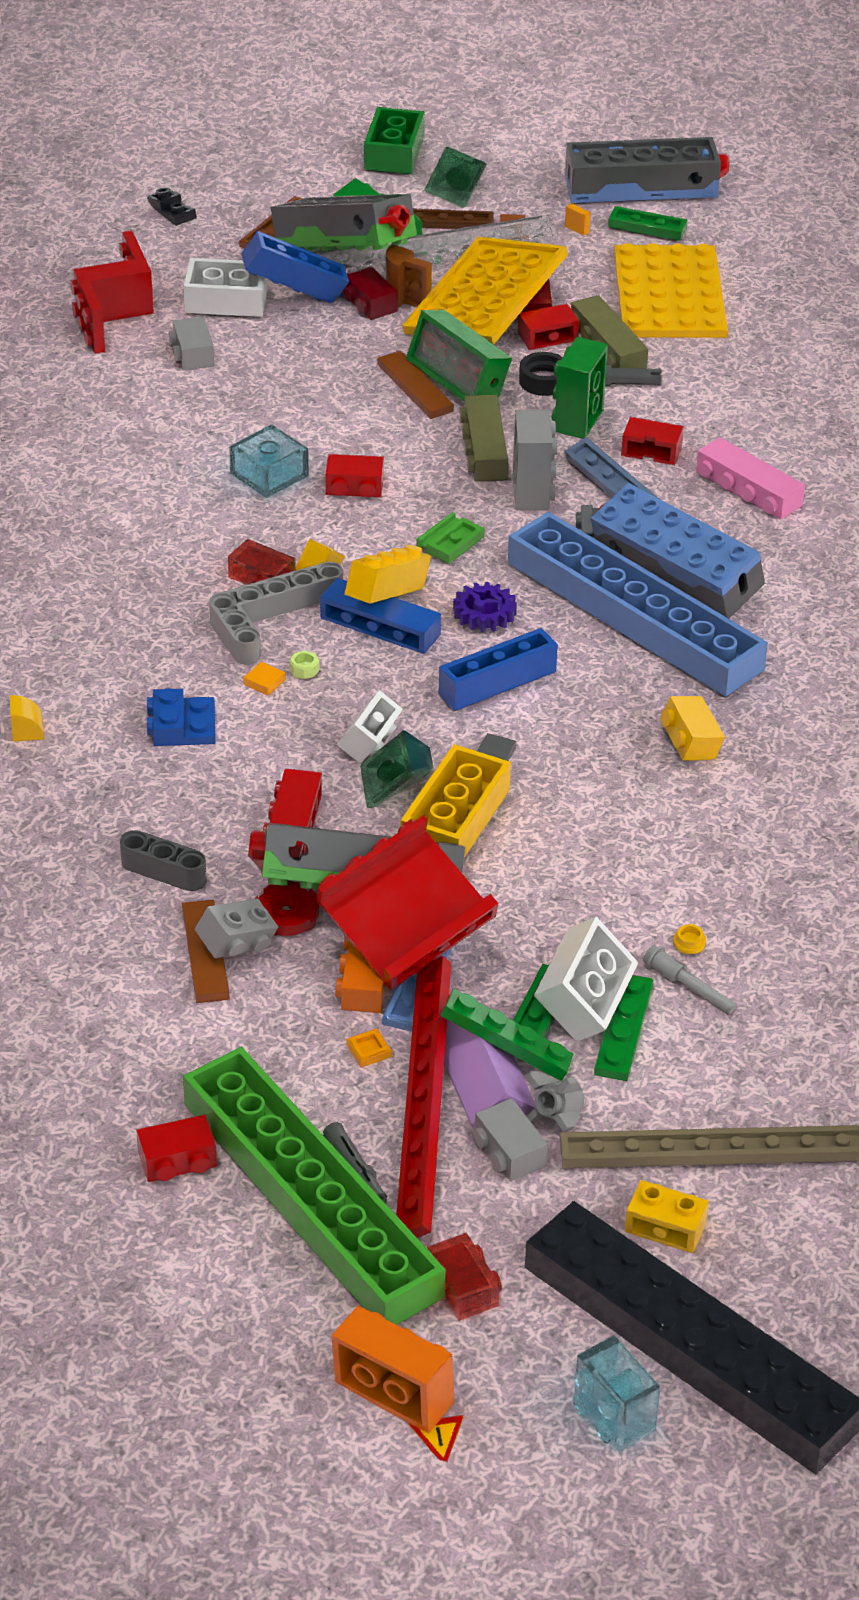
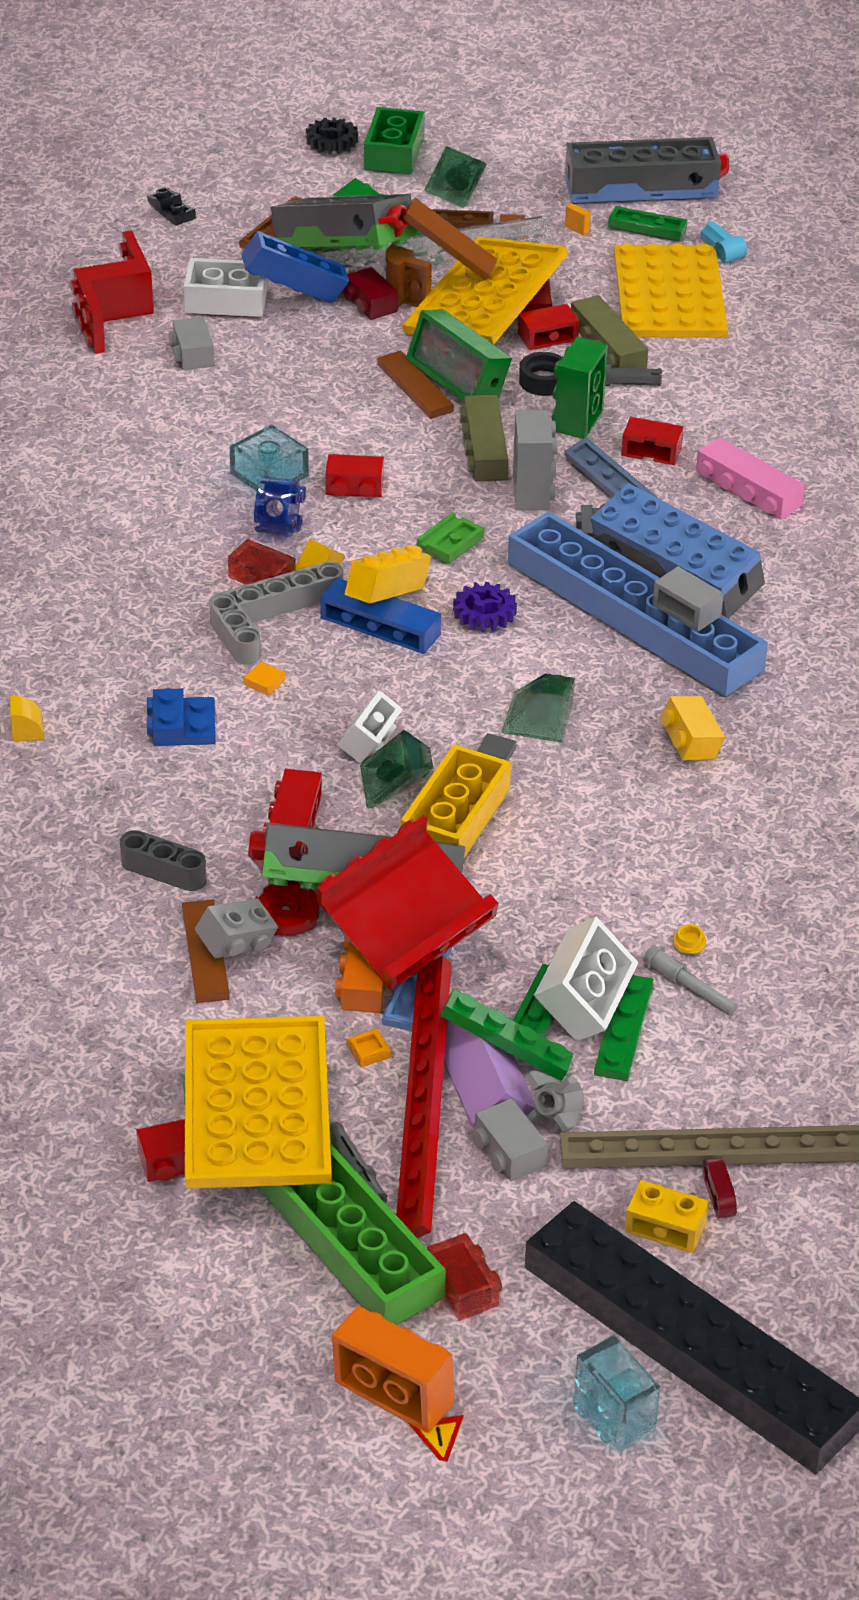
(256, 1102): none -> yellow plate
(266, 511): none -> clear blue brick
(304, 664): yellowish green tile -> none
(332, 135): none -> black gear
(450, 238): none -> dark orange tile
(497, 669): blue brick -> none
(541, 708): none -> clear green slope
(687, 599): none -> light grey piece
(719, 1187): none -> dark red beam
(726, 246): none -> medium azure piece

